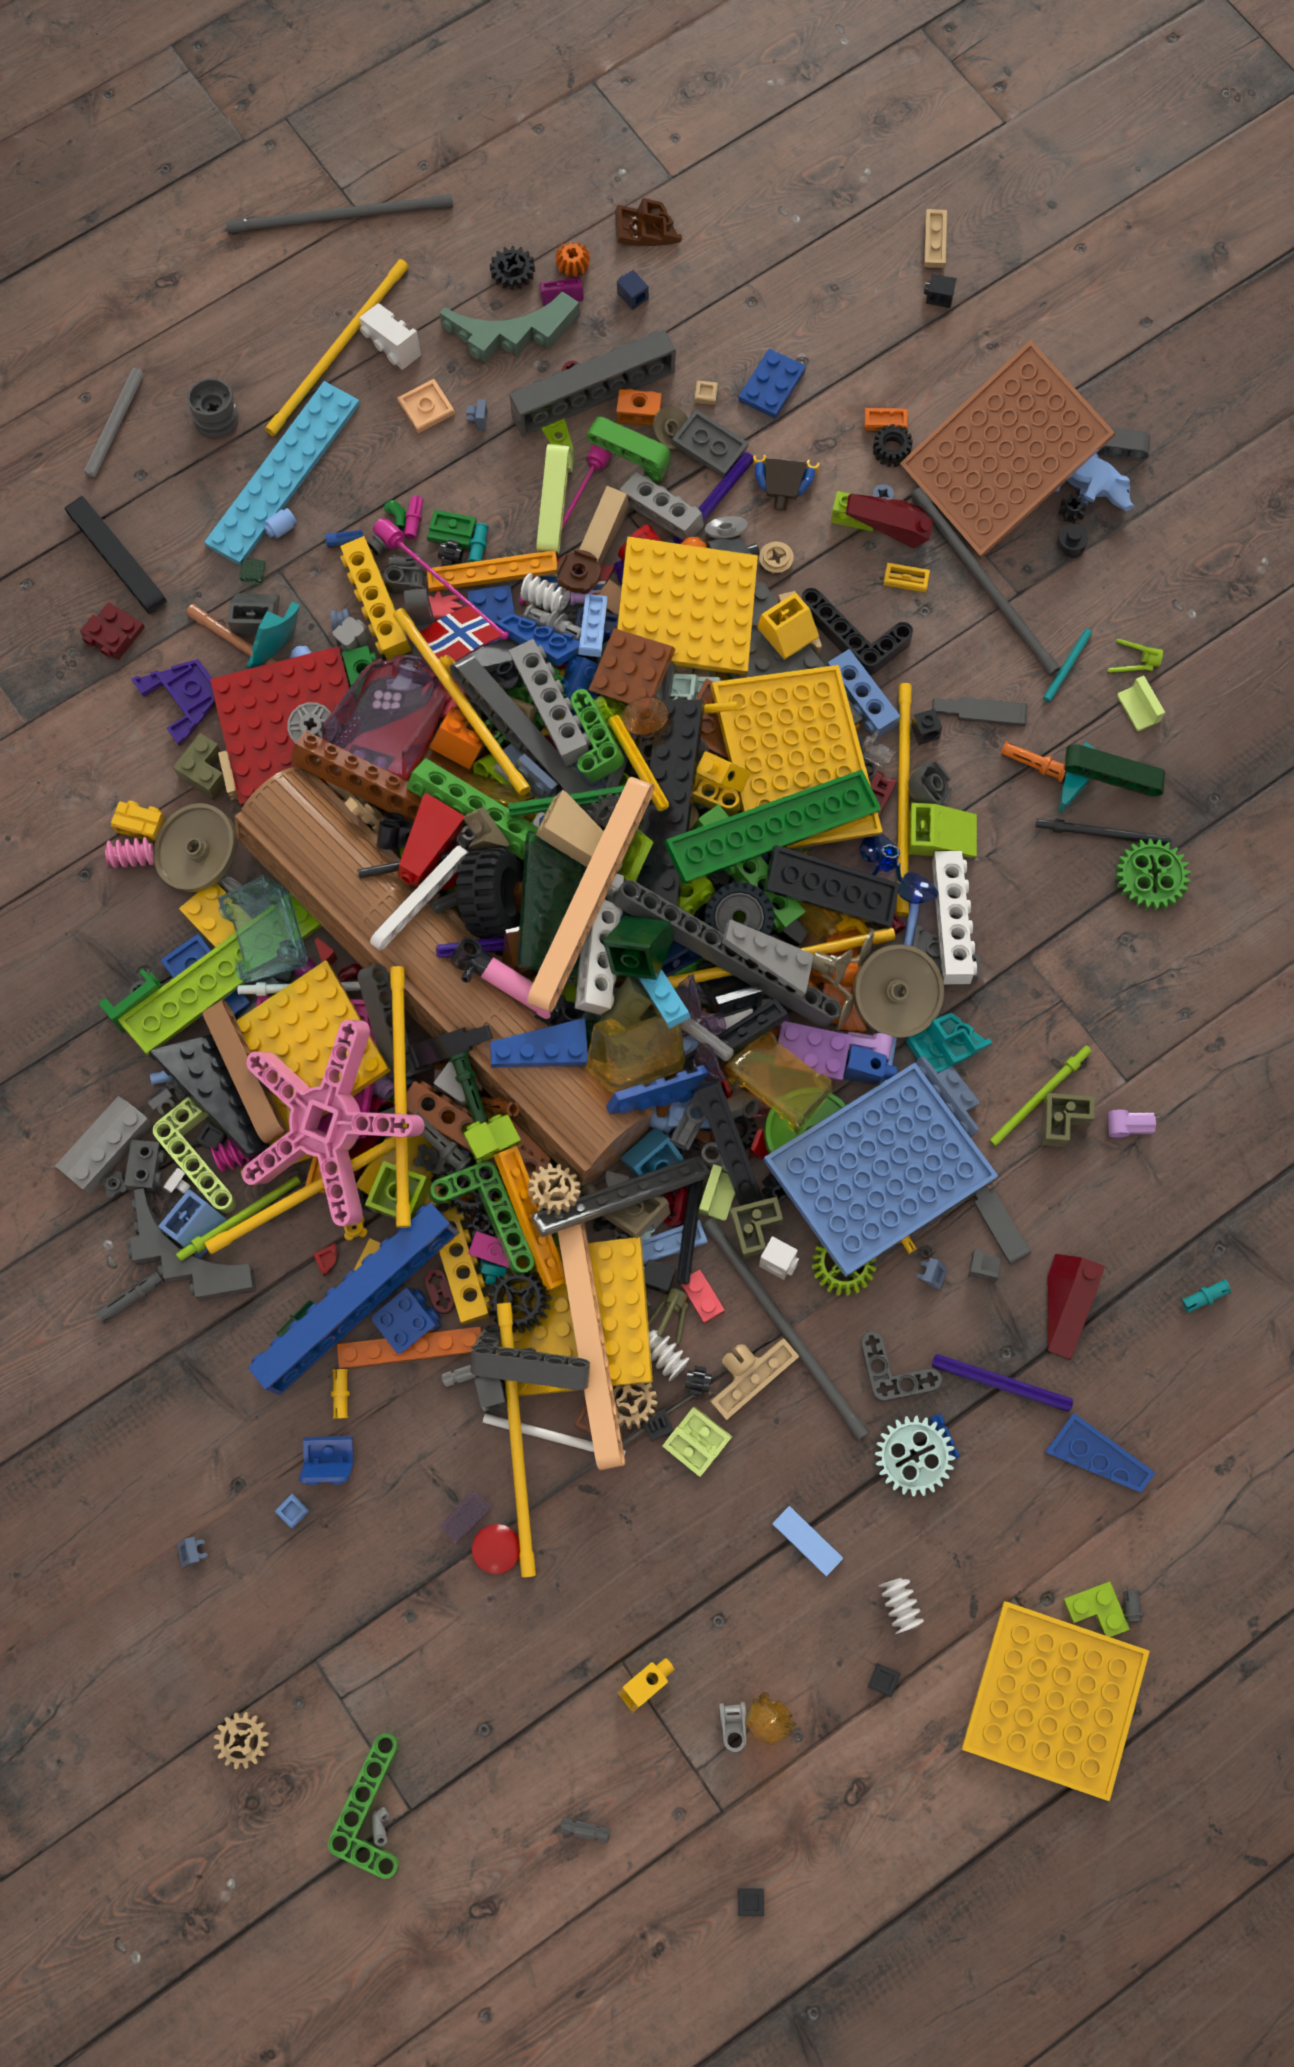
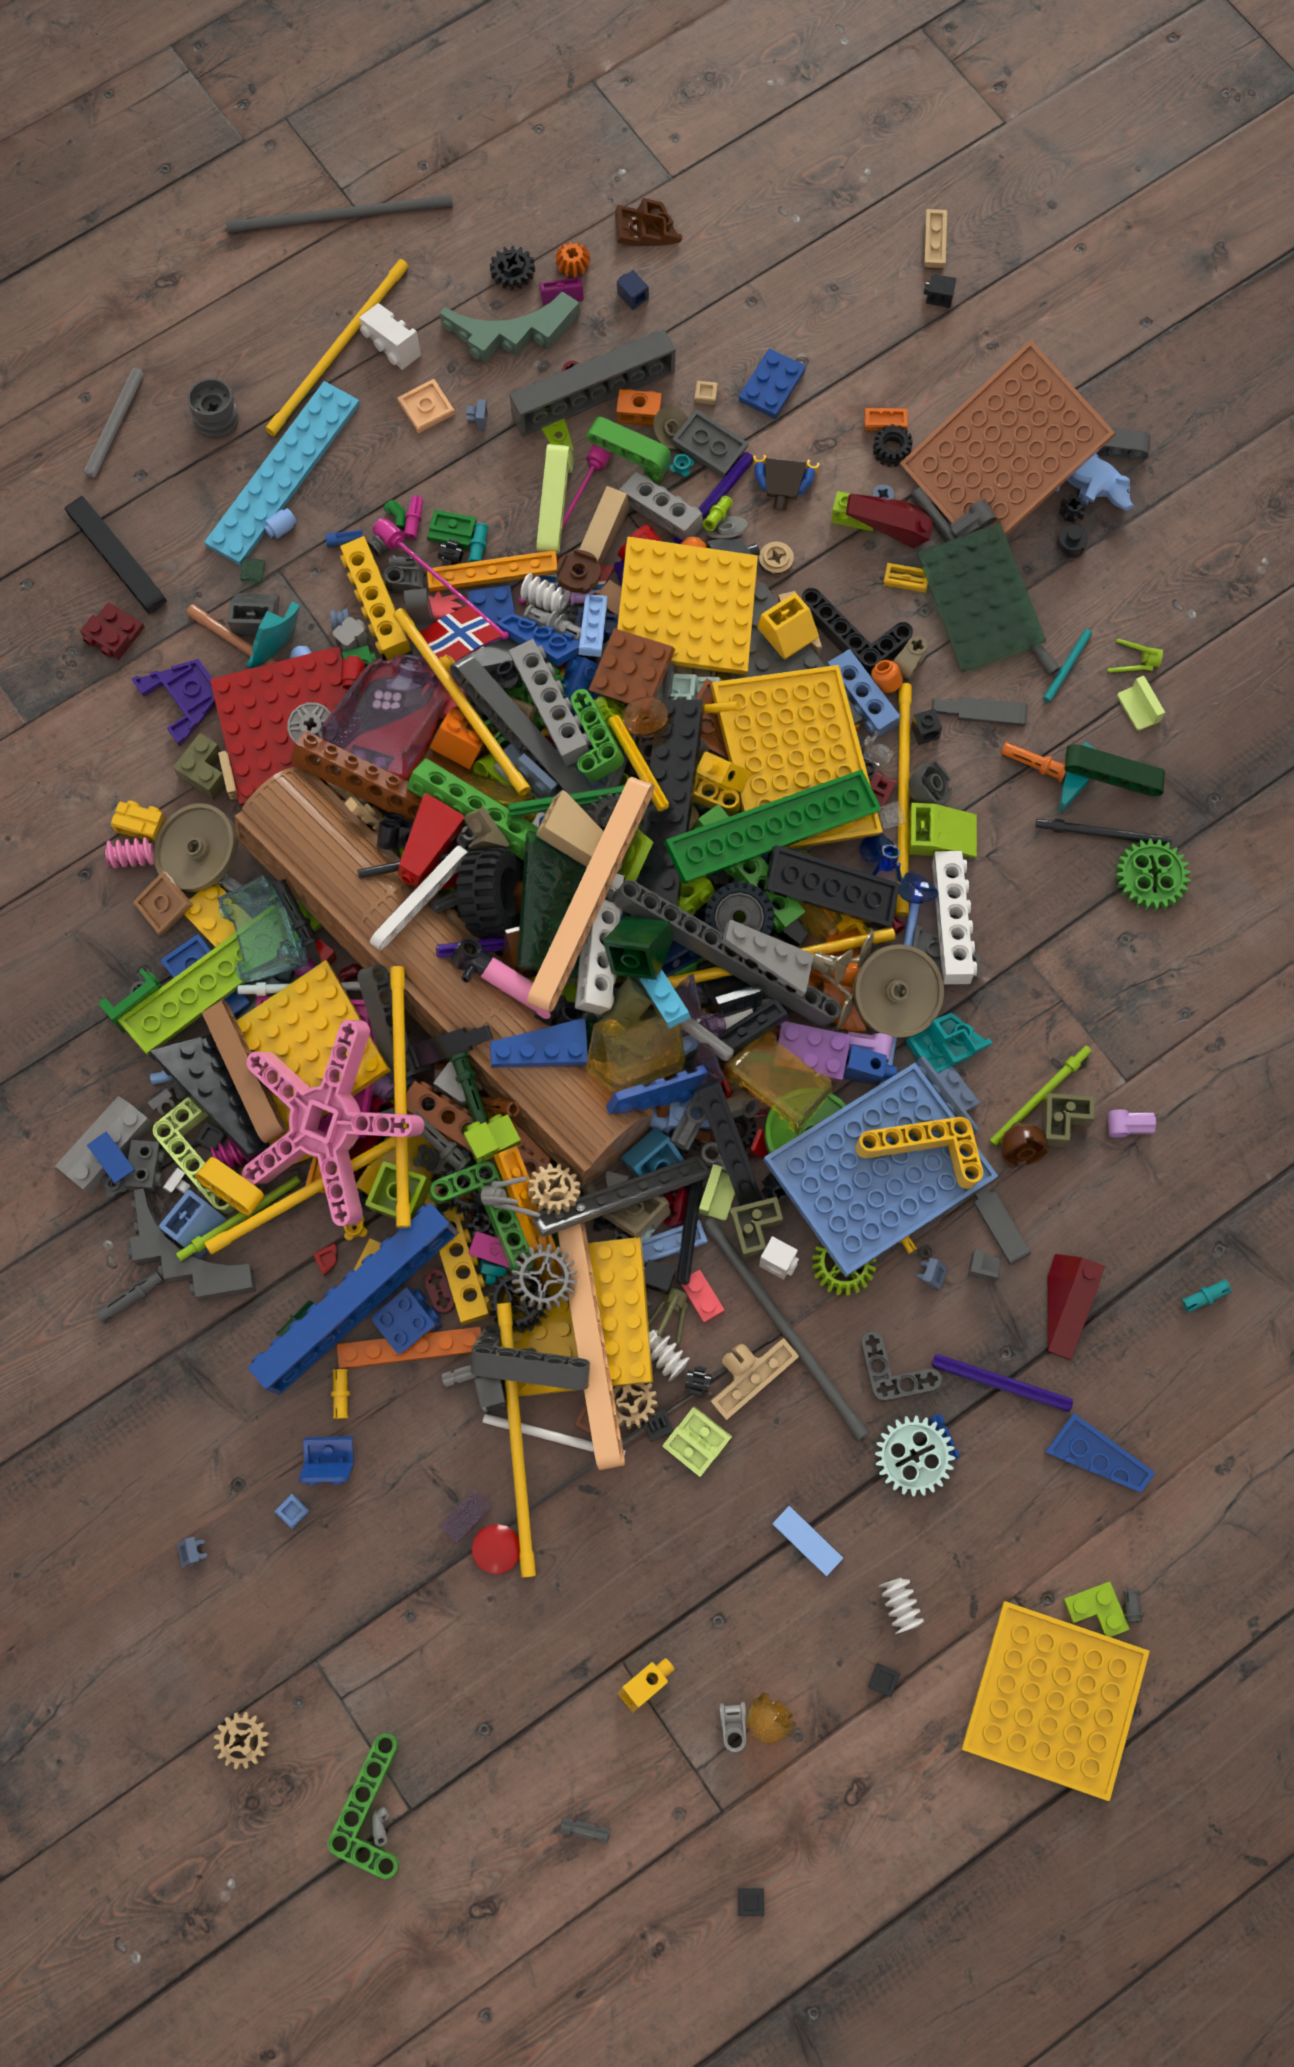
(110, 1157): none -> blue tile
(162, 903): none -> medium nougat tile
(229, 1186): none -> yellow beam
(301, 925): none -> black pin
(351, 670): none -> red brick
(496, 1196): none -> light grey plant
(523, 1273): none -> light grey gear
(682, 459): none -> teal plate
(717, 513): none -> lime pin
(887, 676): none -> orange head
(891, 816): none -> clear tile
(909, 659): none -> dark tan piece
(926, 1140): none -> yellow beam
(978, 517): none -> dark grey piece
(981, 597): none -> clear green plate
(1023, 1143): none -> reddish brown cylinder

